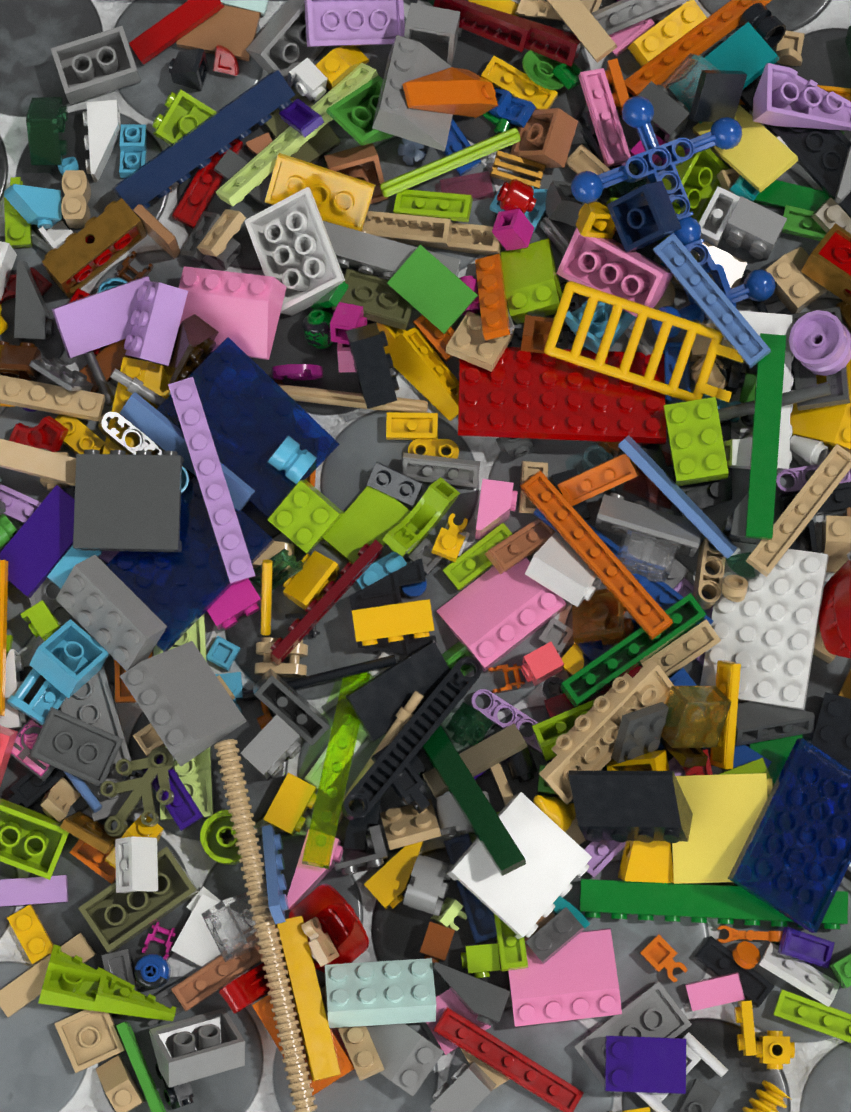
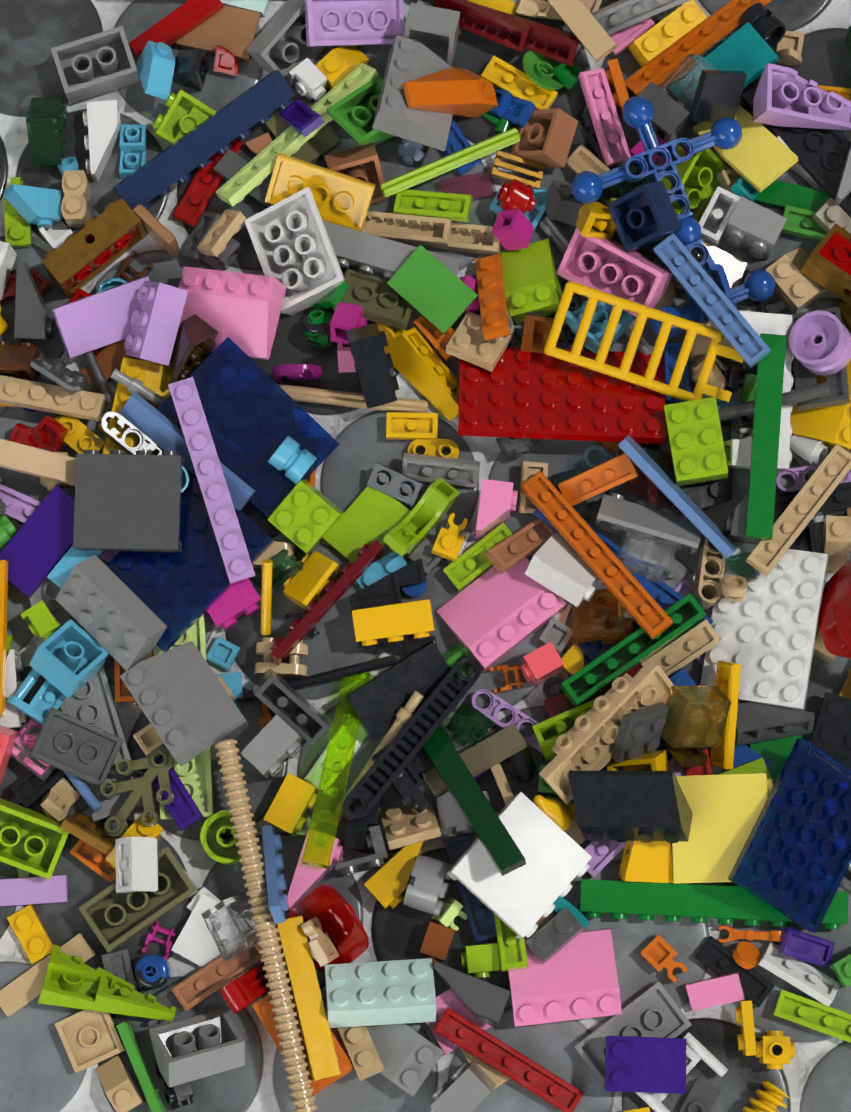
(156, 69): none -> medium azure slope

